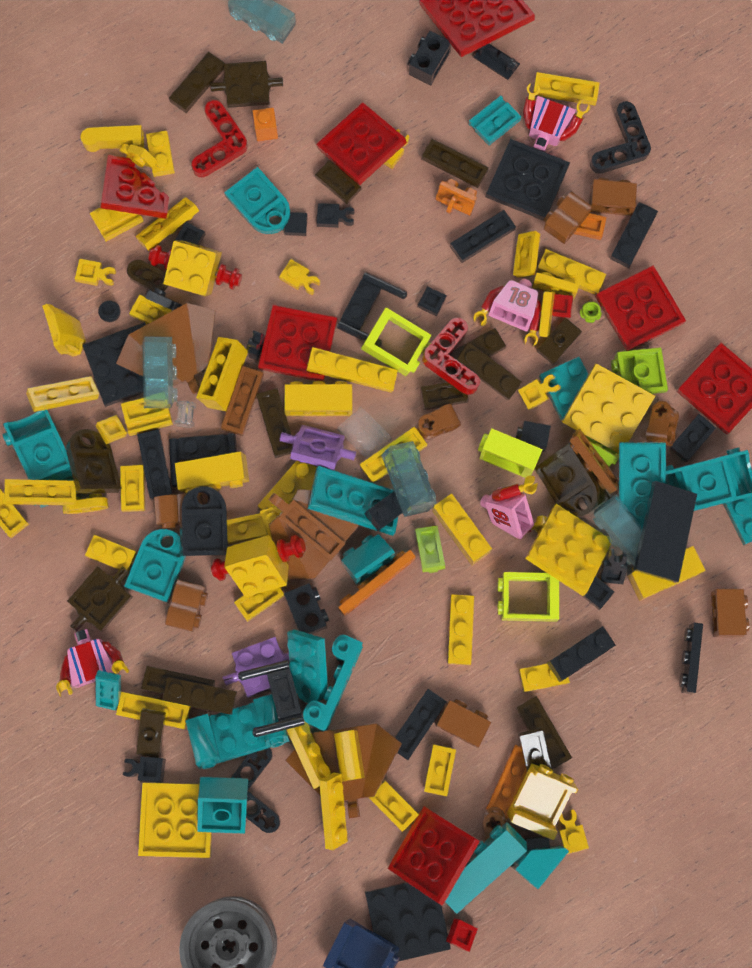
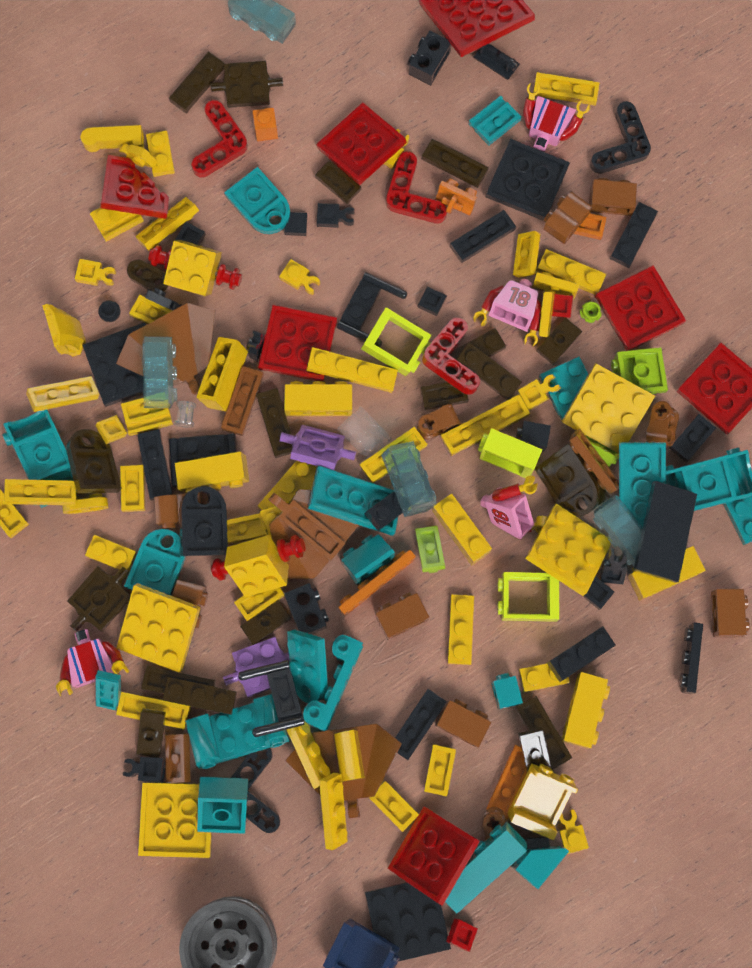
(158, 627): none -> yellow plate
(177, 758): none -> dark orange plate
(265, 622): none -> dark brown plate
(402, 615): none -> dark orange brick
(403, 194): none -> red beam
(474, 429): none -> yellow plate
(506, 691): none -> teal brick
(585, 710): none -> yellow brick

